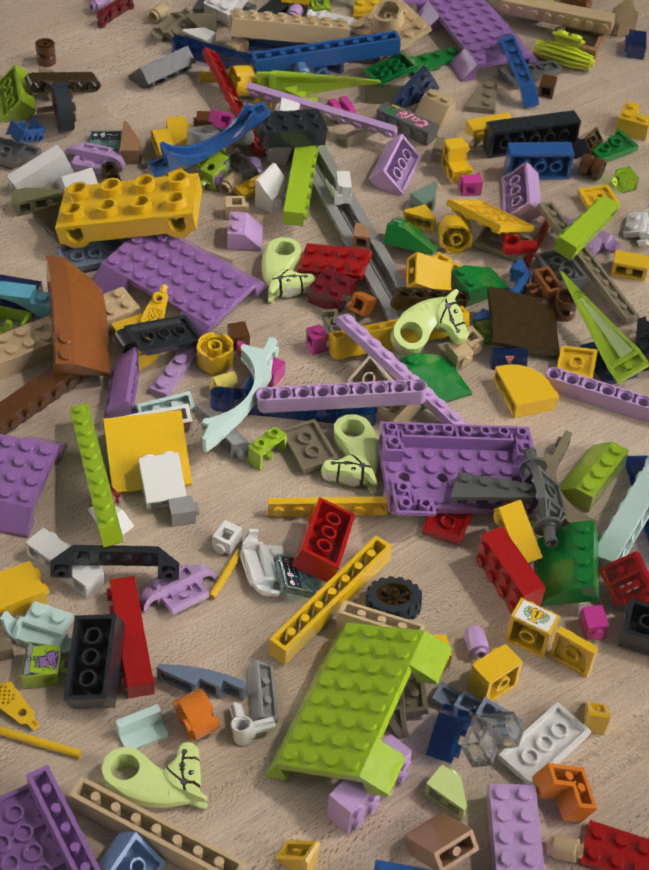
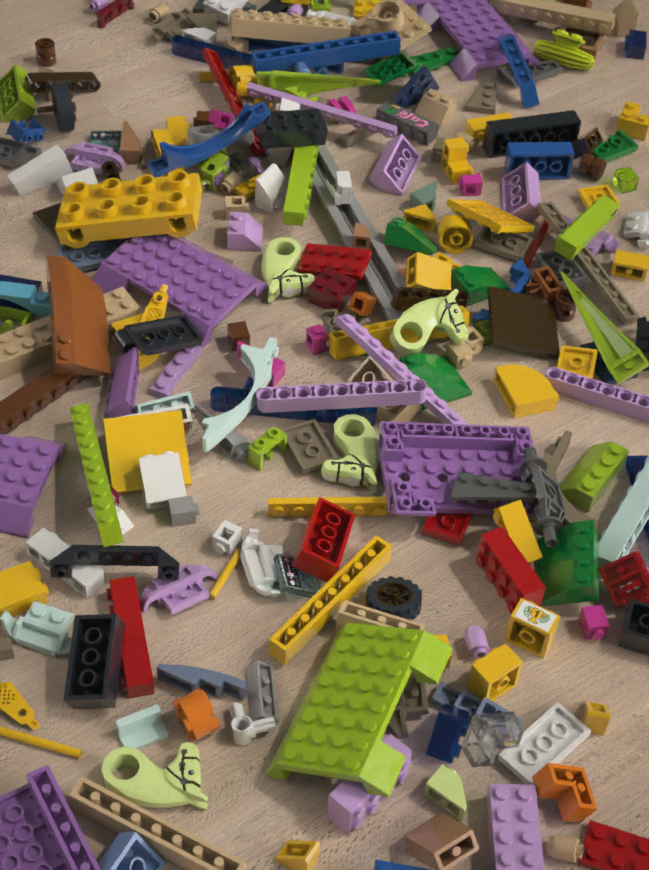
(33, 199): olive slope -> none
(42, 665): lime torso -> none
(163, 67): slope -> none
(215, 353): yellow brick -> none
(224, 380): light yellow brick -> none
(508, 356): clear blue slope -> none
(513, 245): red piece -> none
(547, 86): reddish brown brick -> none
(573, 651): yellow plate -> none

